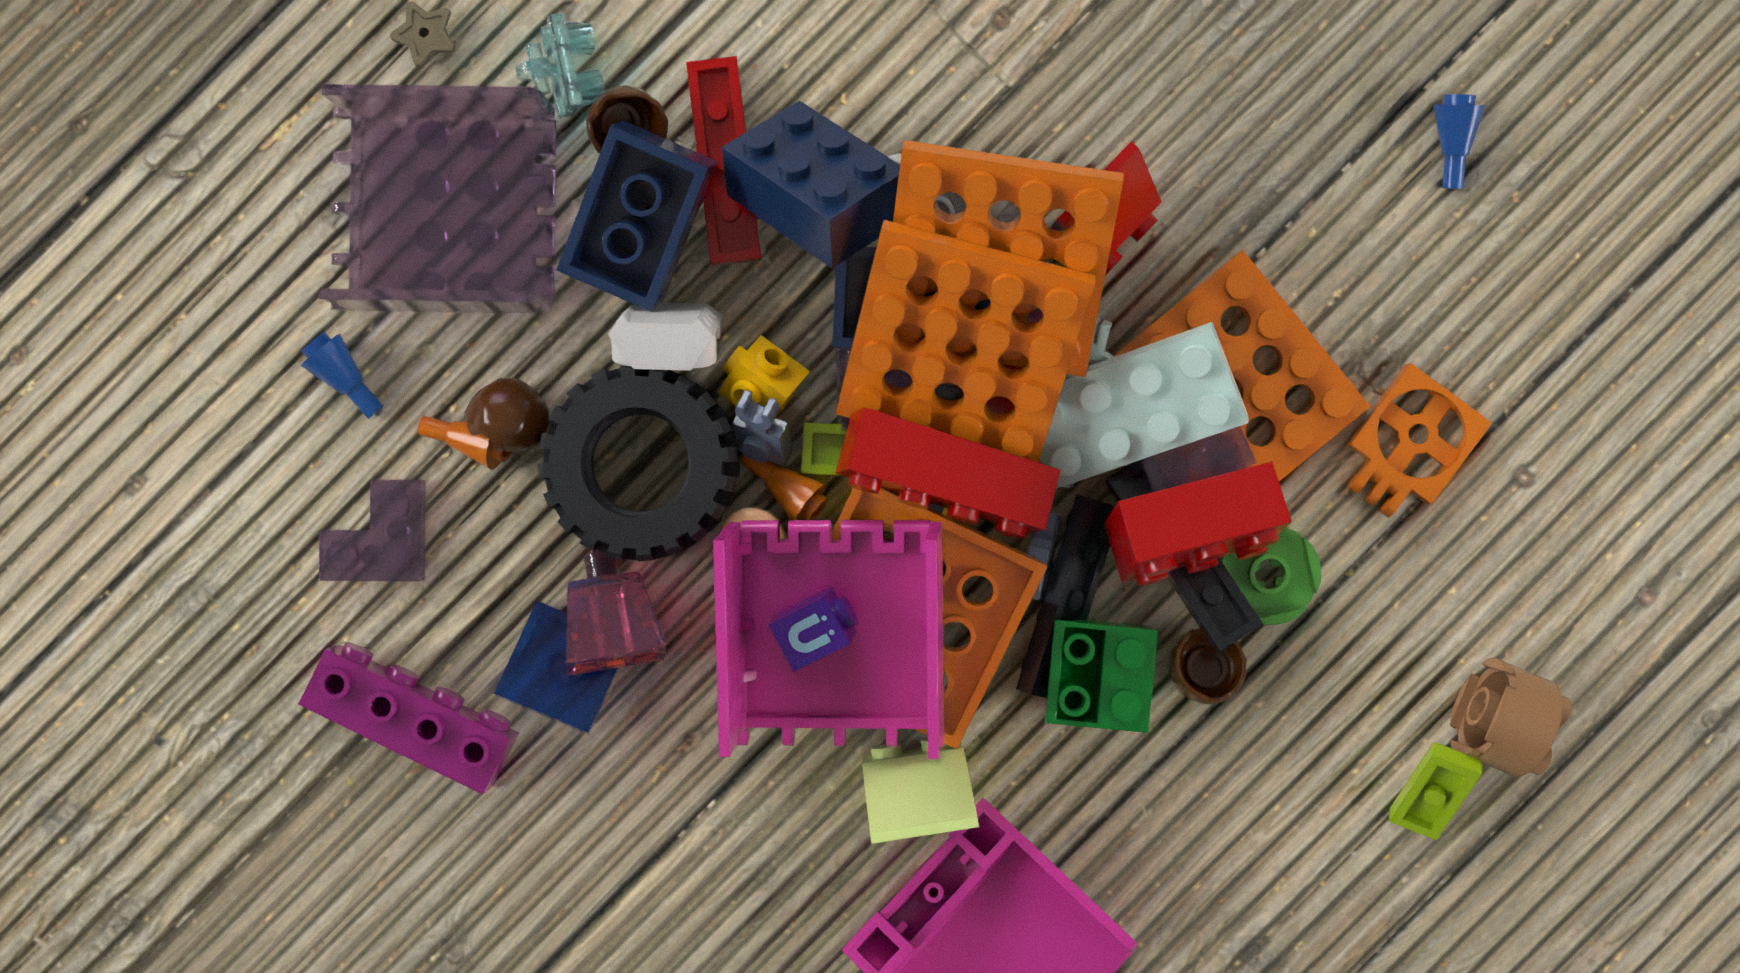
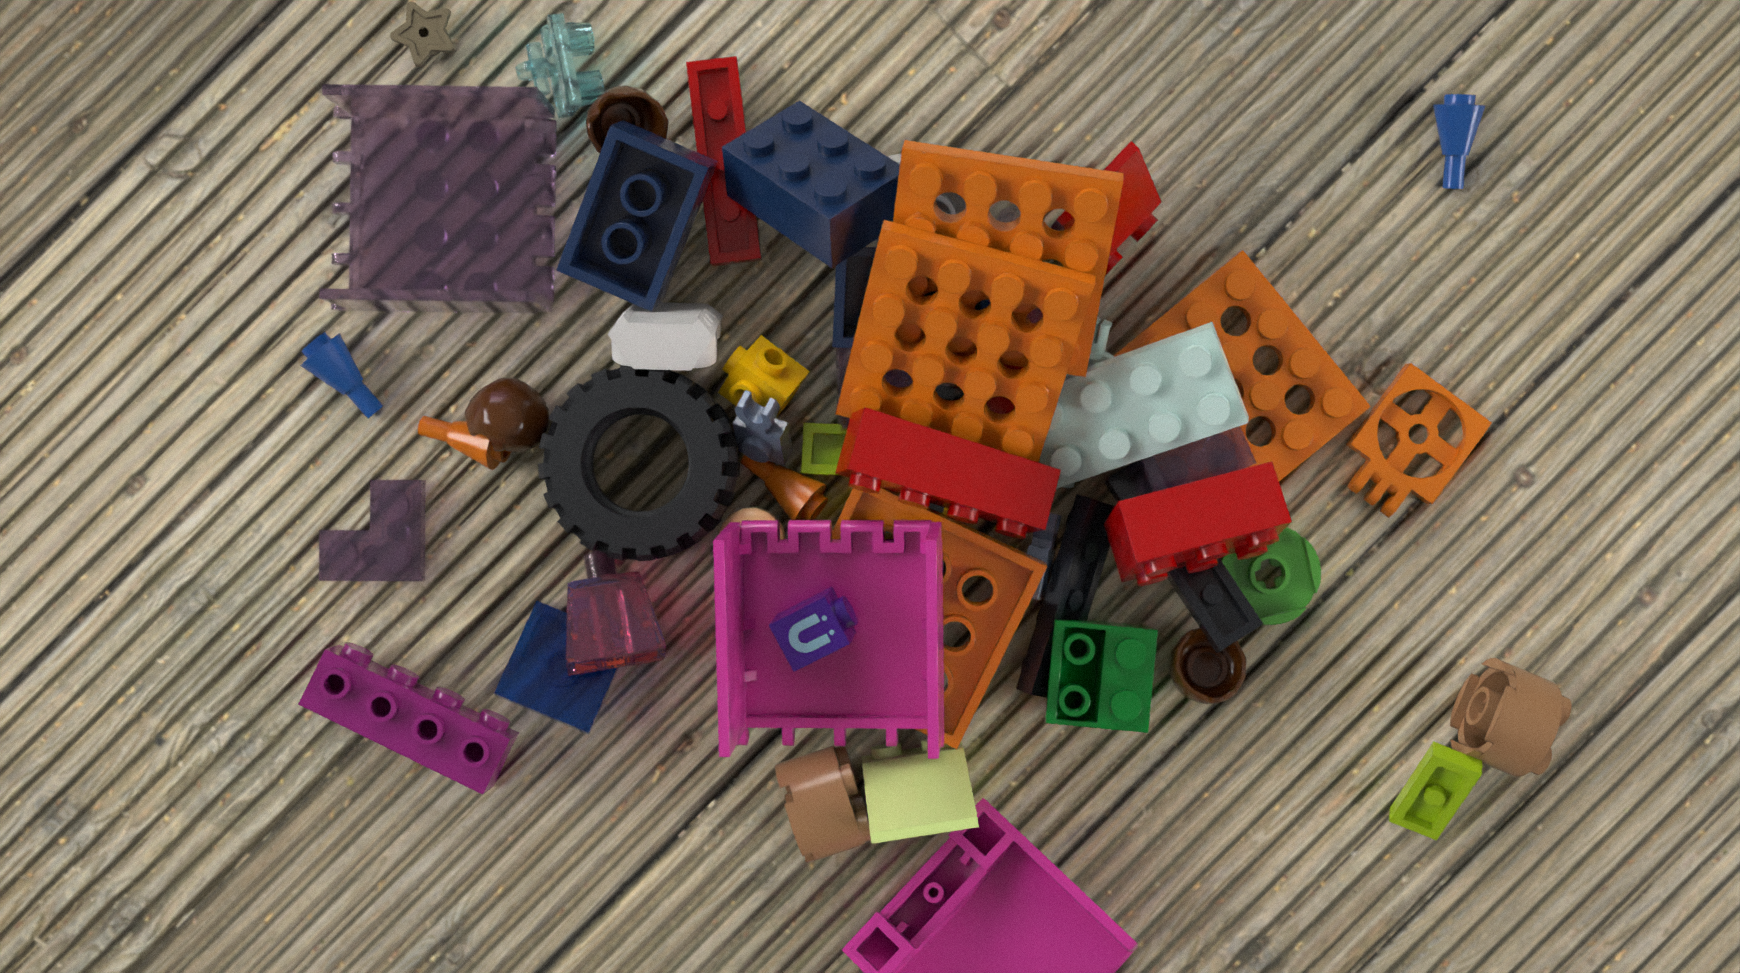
(824, 803): none -> medium nougat brick

